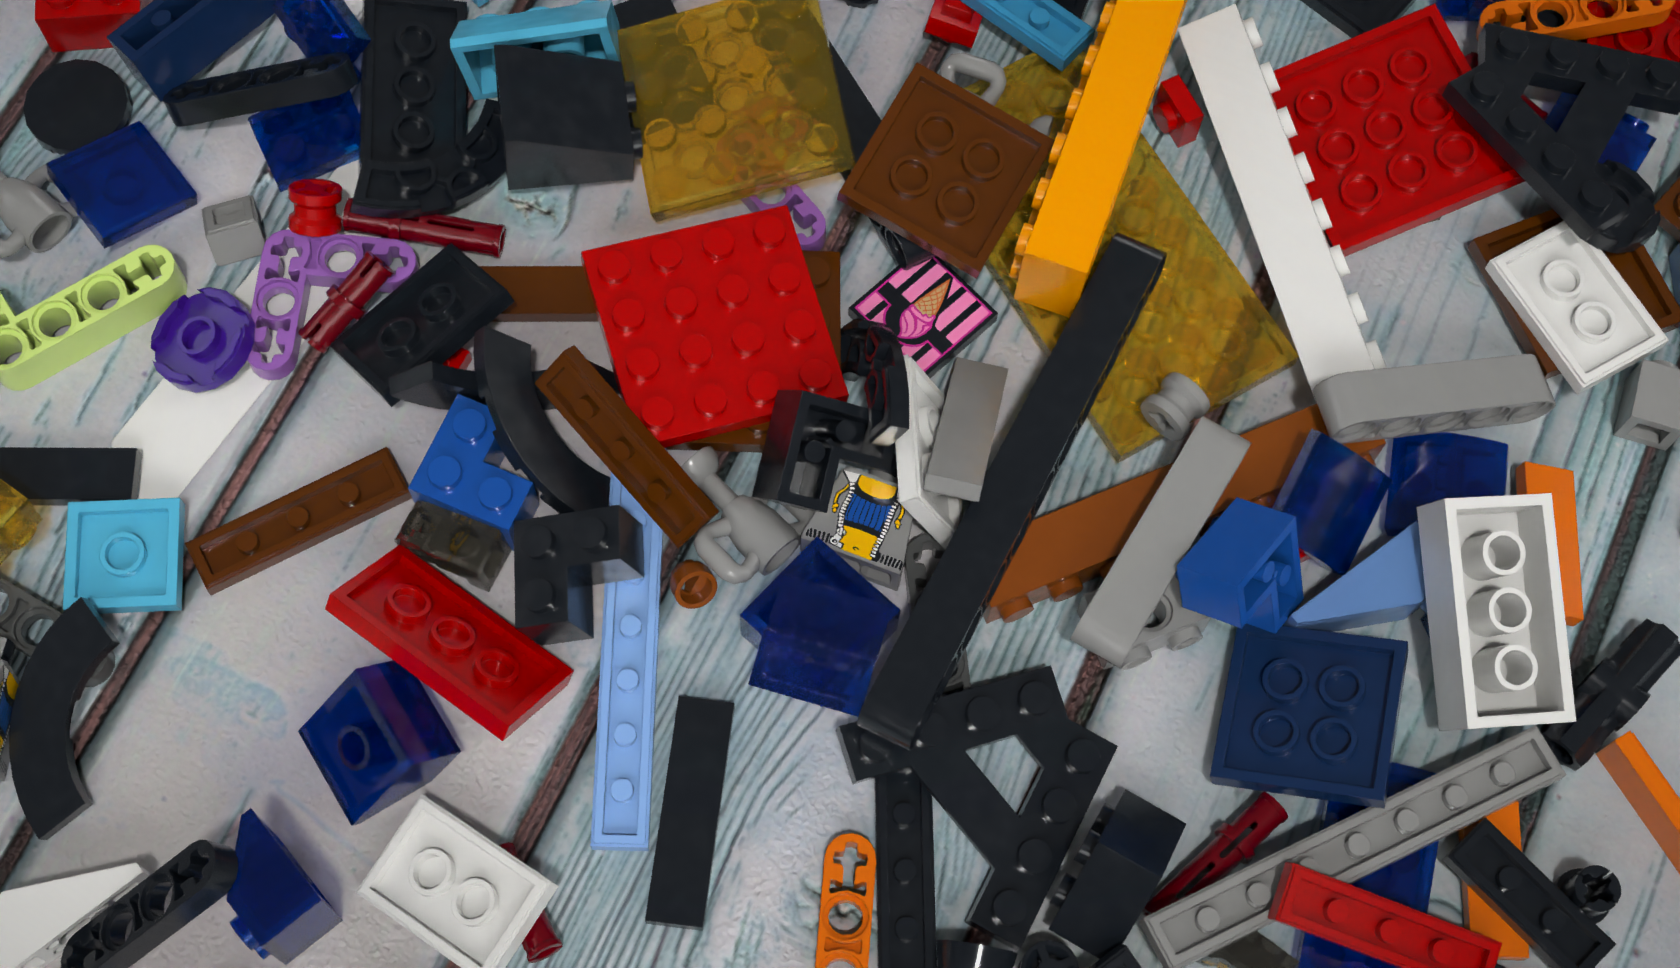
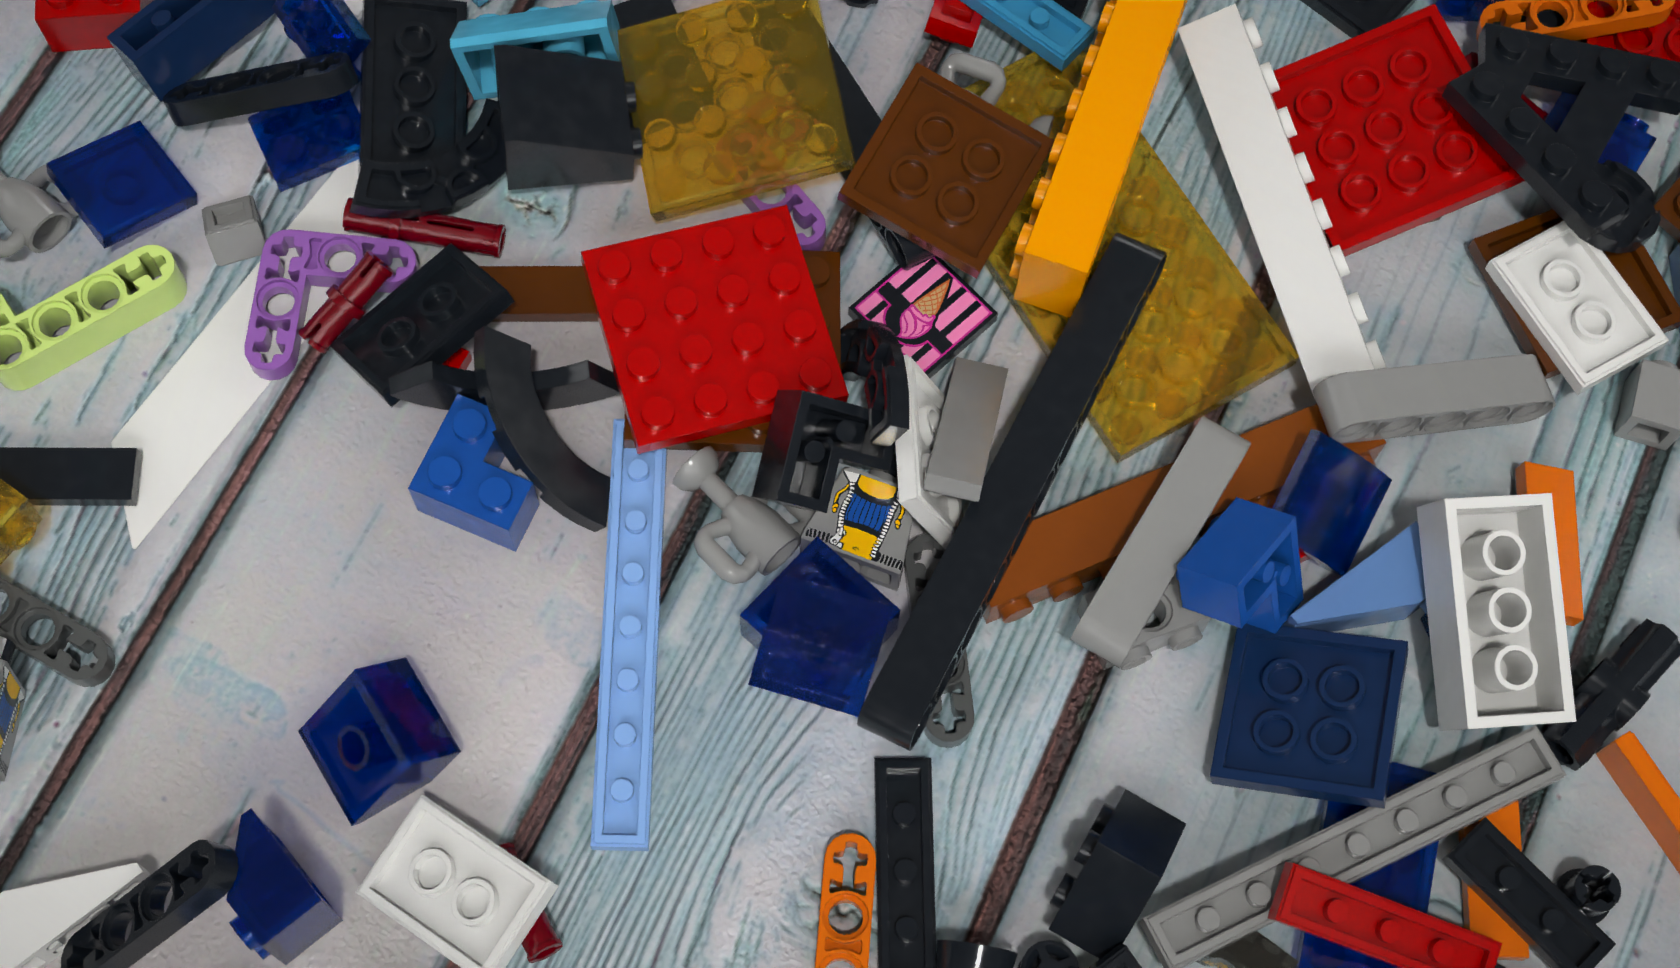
(42, 715): black tile -> none
(76, 105): black tile -> none
(125, 554): medium azure plate -> none
(202, 340): dark purple tile -> none
(298, 521): reddish brown tile -> none
(315, 207): red wheel -> none
(450, 641): red plate -> none
(455, 543): clear smoke leg -> none
(561, 560): black brick -> none
(626, 446): reddish brown tile -> none
(690, 814): black tile -> none
(699, 584): dark orange hinge -> none
(1019, 848): black plate -> none
(1175, 406): light grey wheel -> none
(1177, 111): red plate -> none
(1260, 816): dark red pin -> none
(1441, 468): clear blue slope -> none

